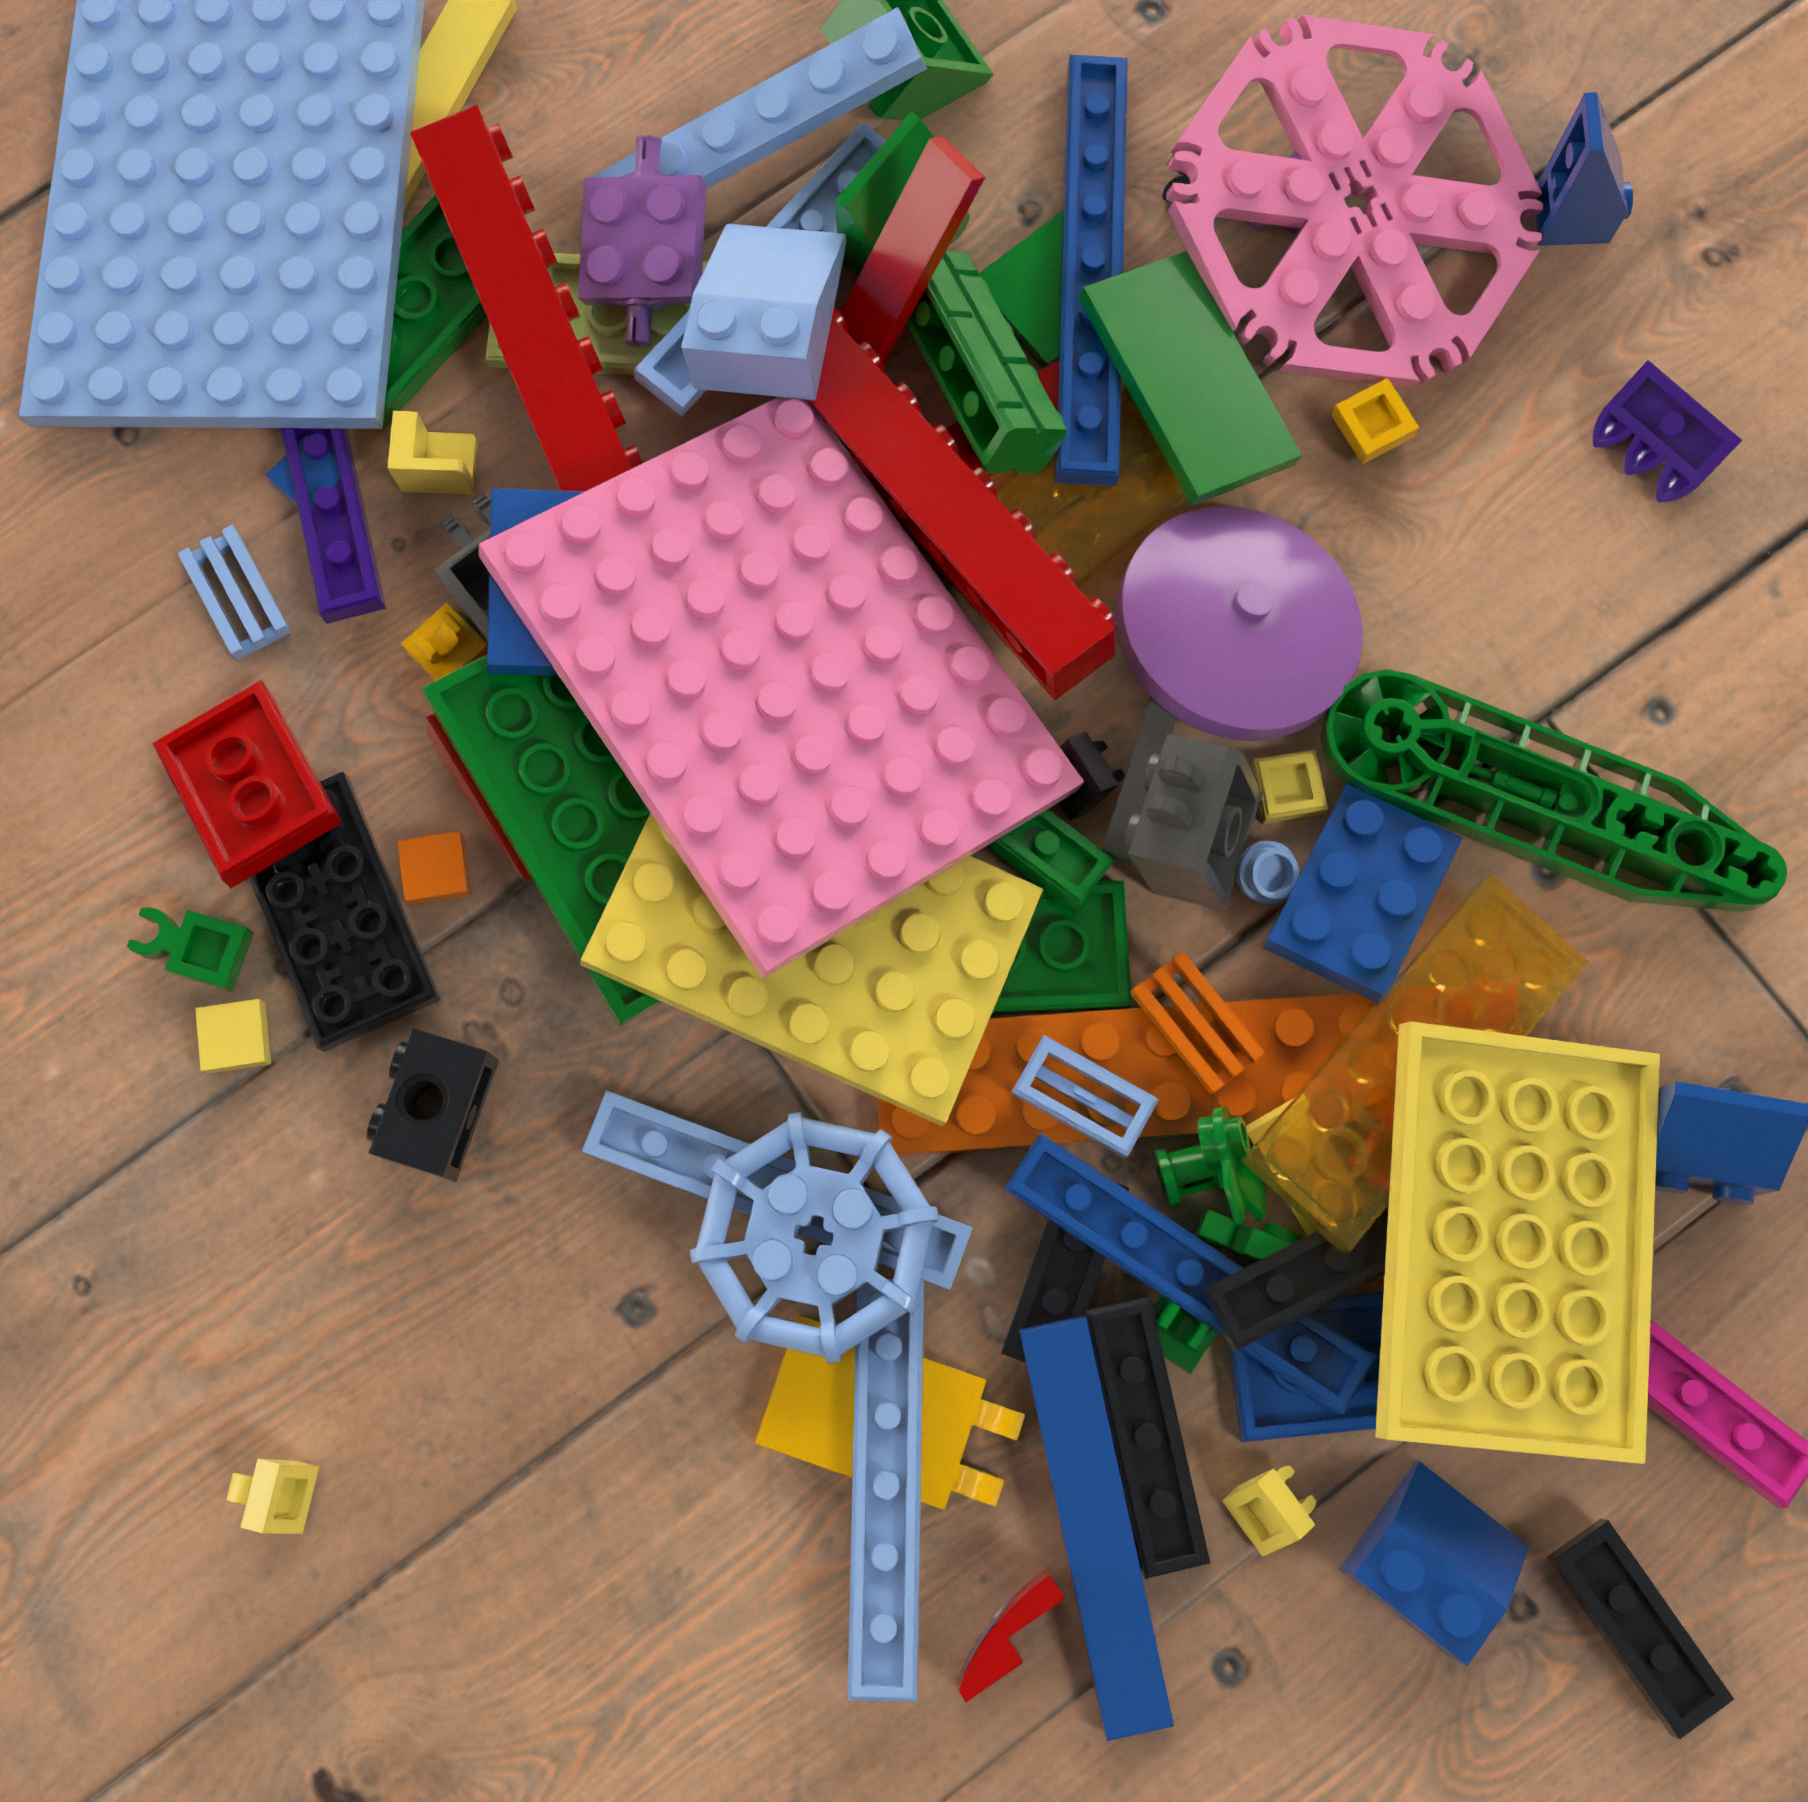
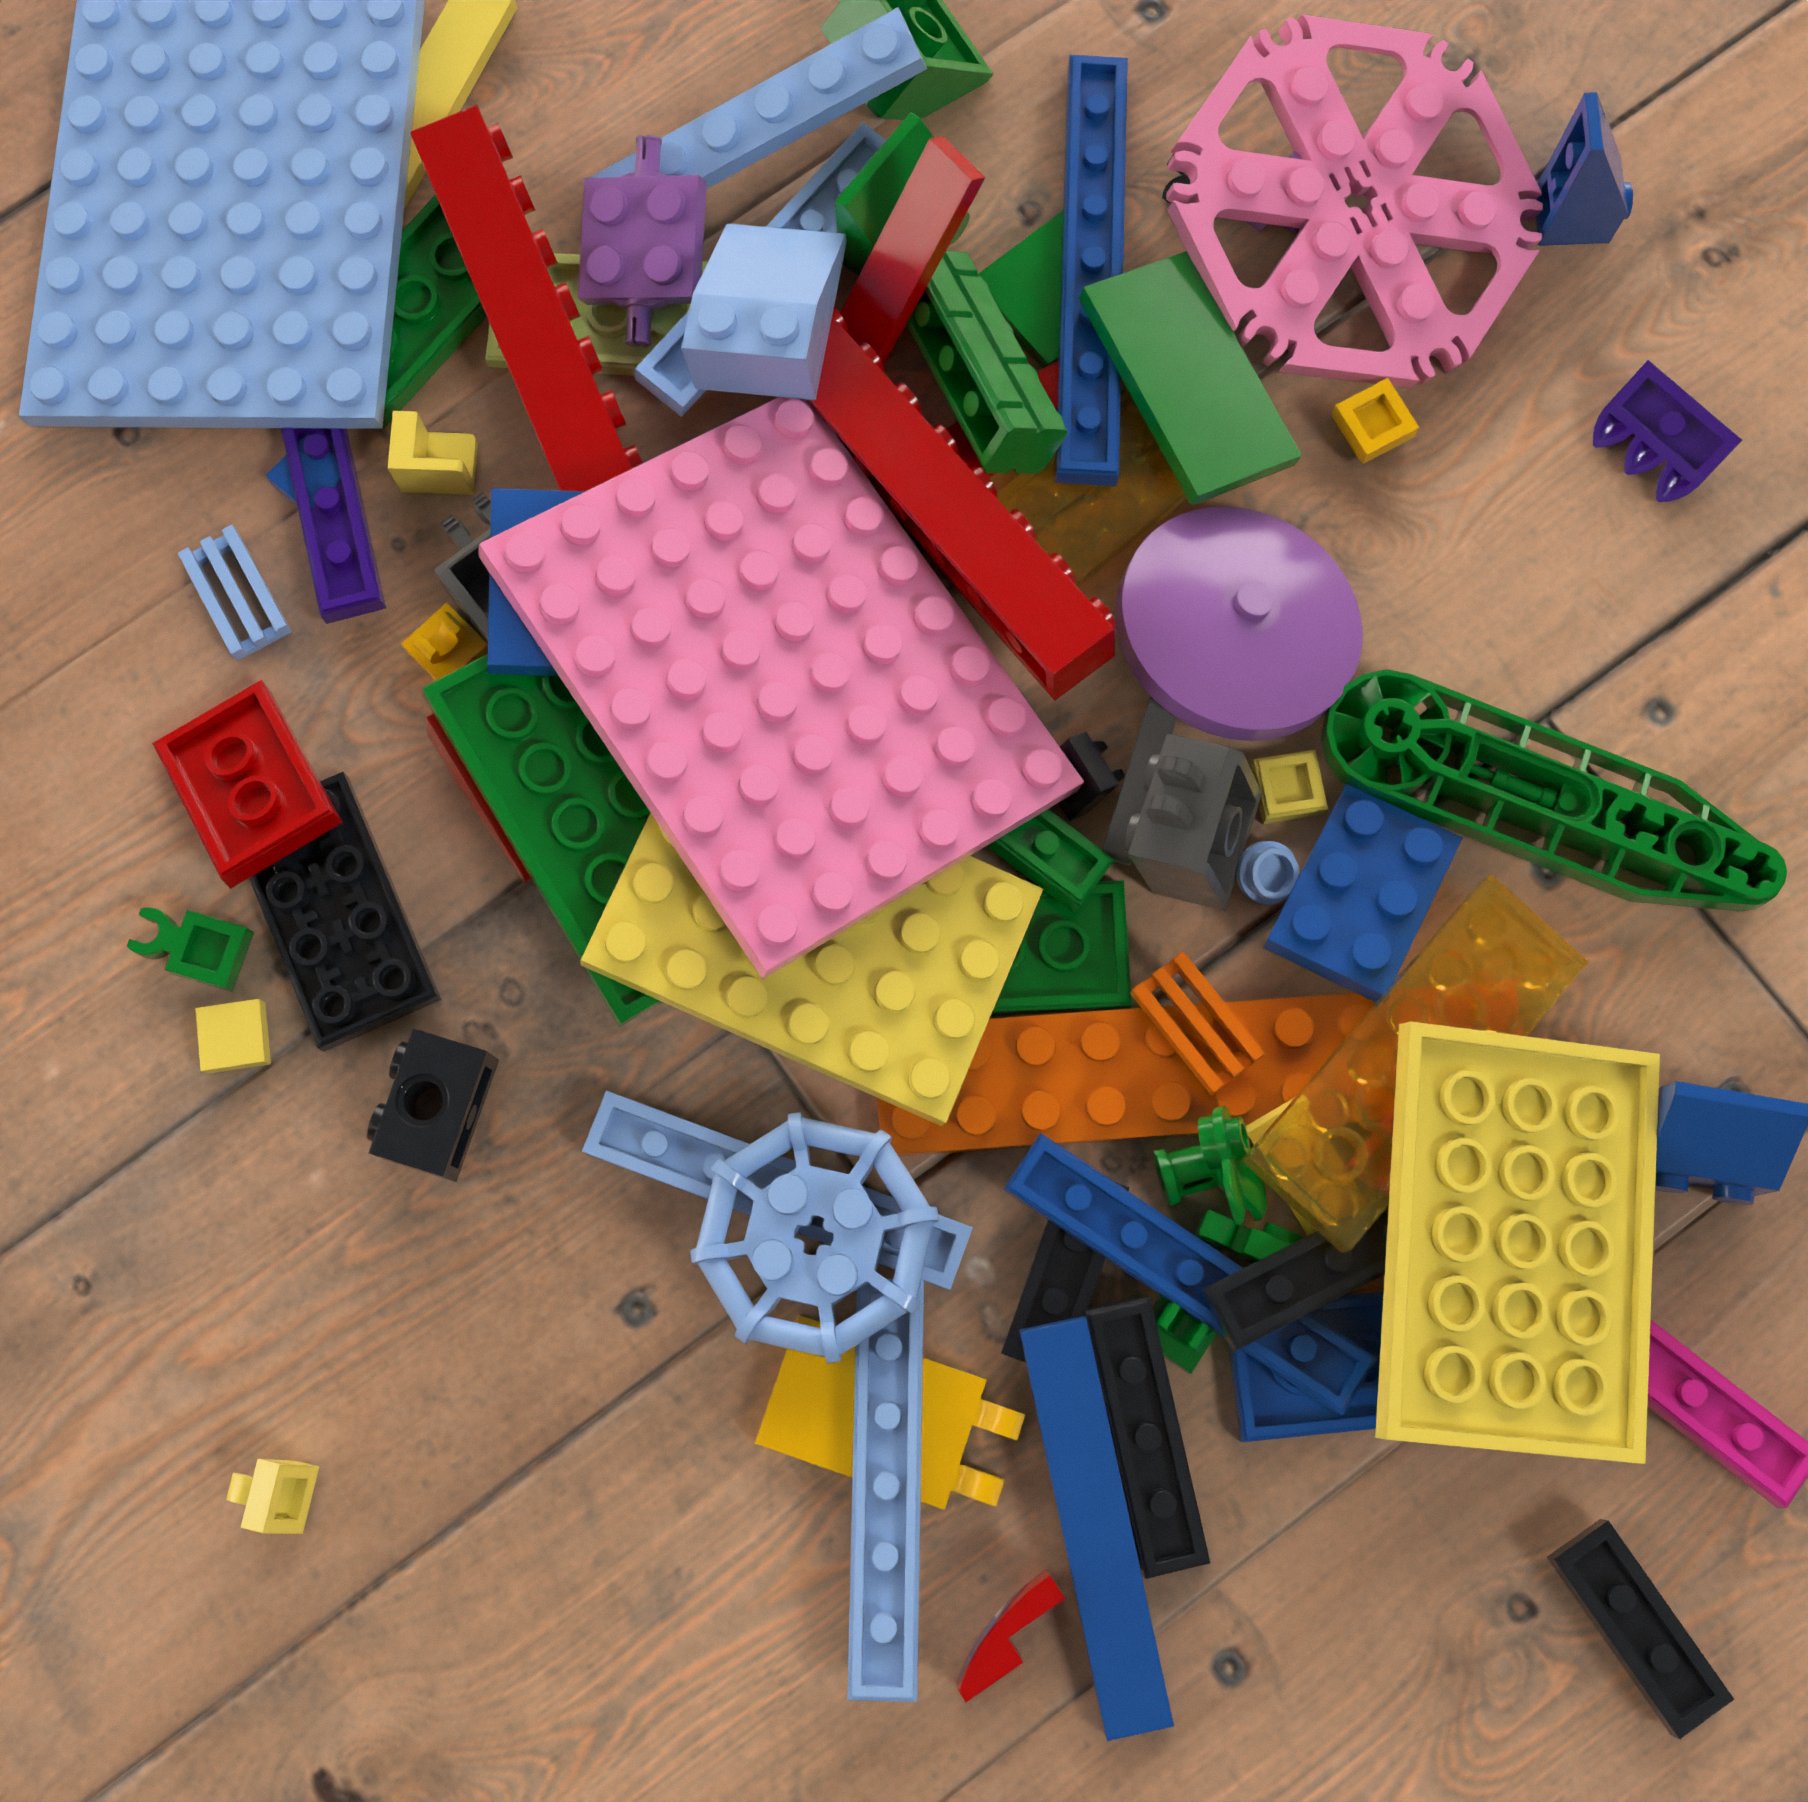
(434, 868): orange tile -> none
(1072, 1119): light blue tile -> none
(1270, 1510): light yellow tile -> none
(1438, 1563): blue slope -> none

